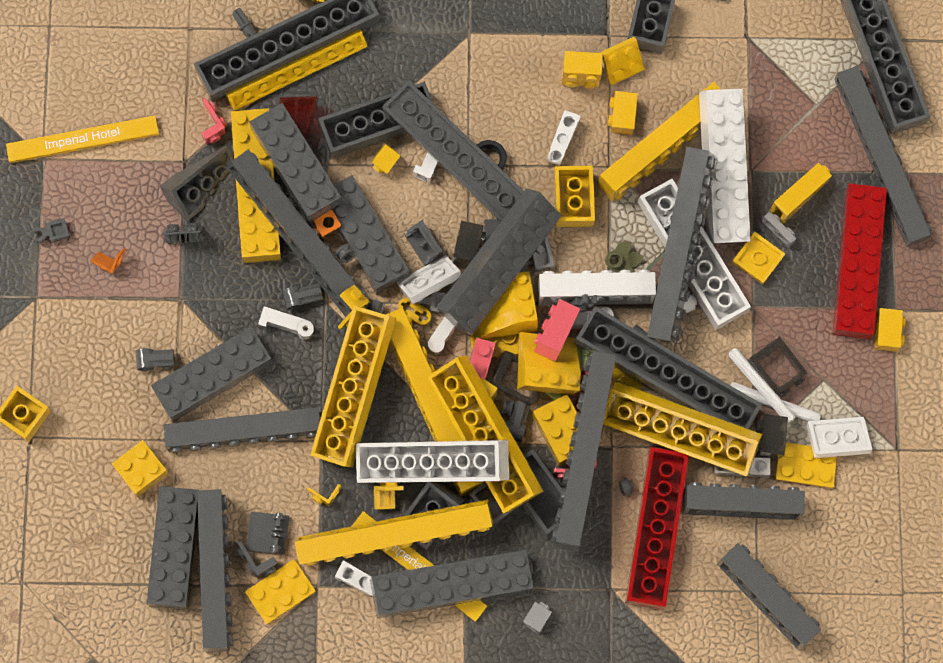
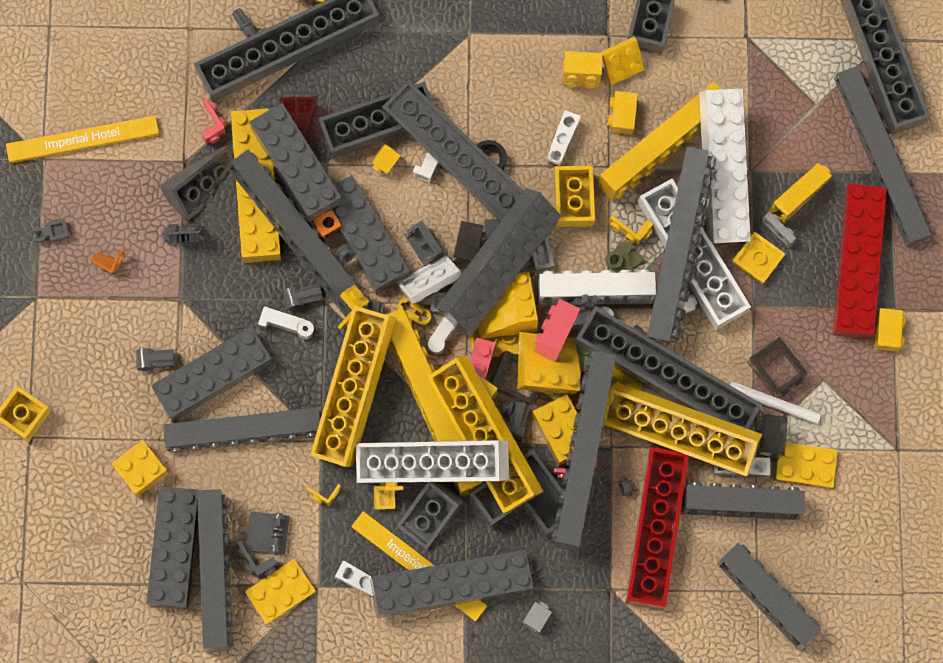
(296, 69): yellow tile -> none
(393, 532): yellow brick -> none
(643, 233): none -> yellow bracket
(761, 385): white axle -> none
(839, 437): white plate -> none

